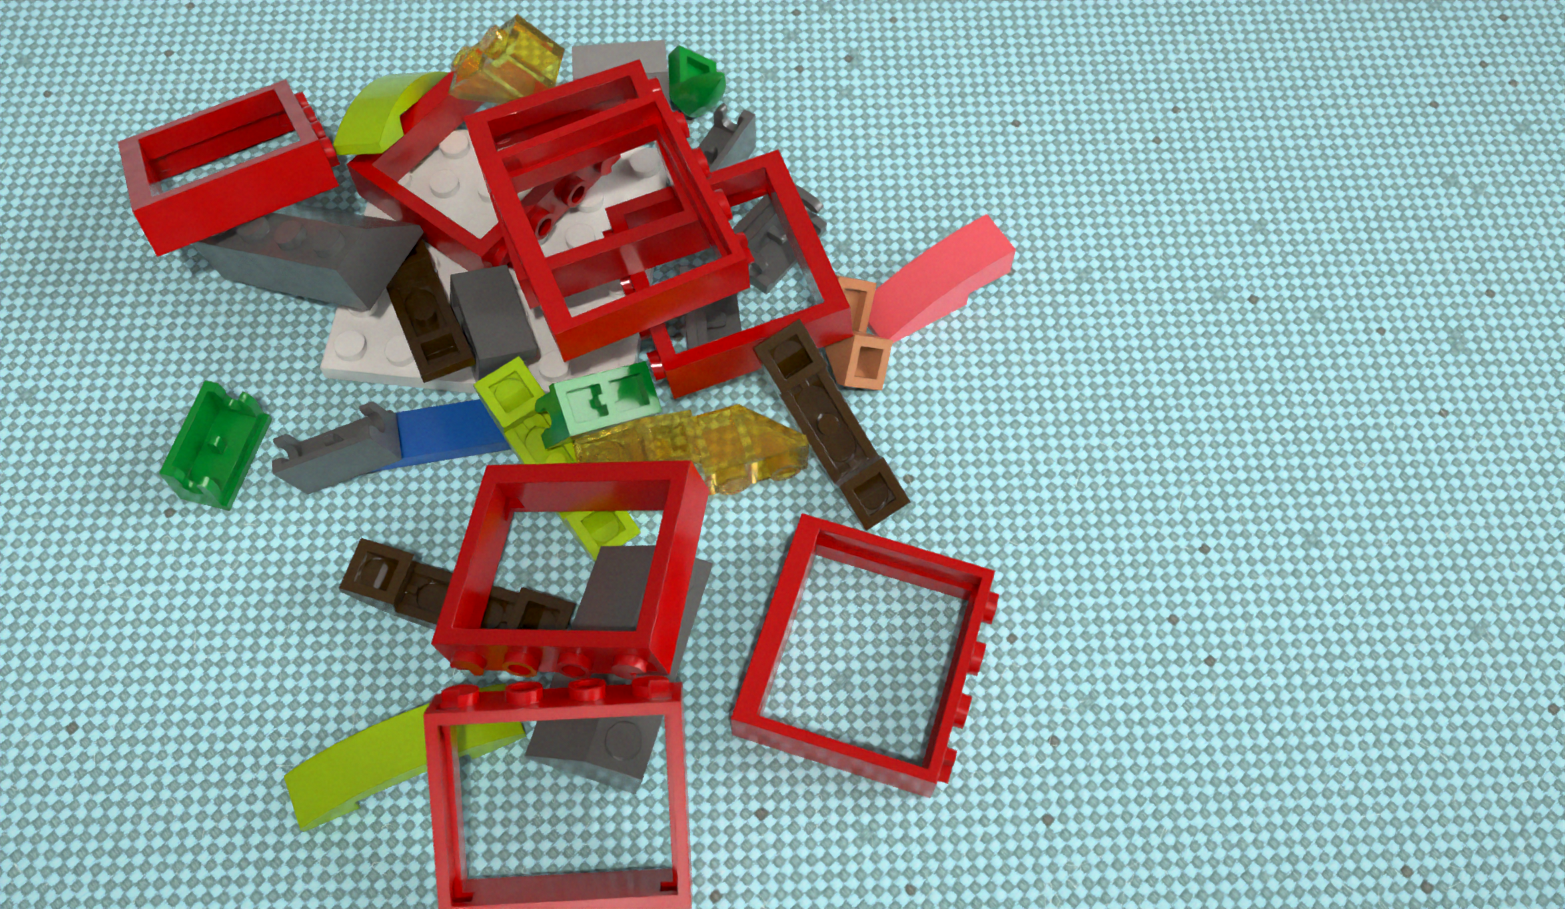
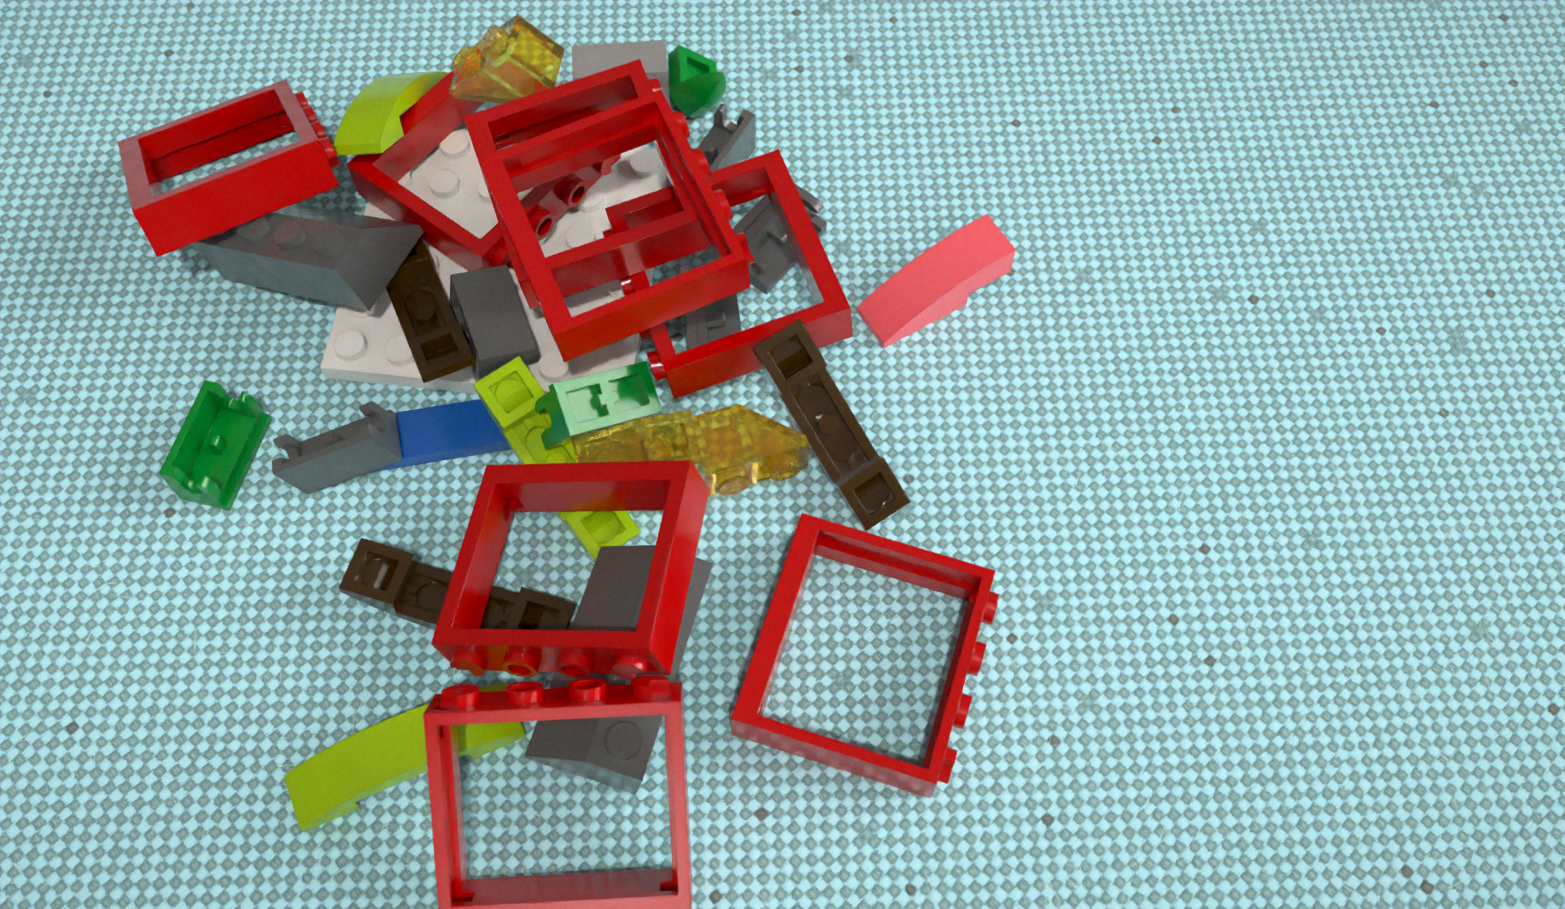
(864, 357): nougat slope -> none

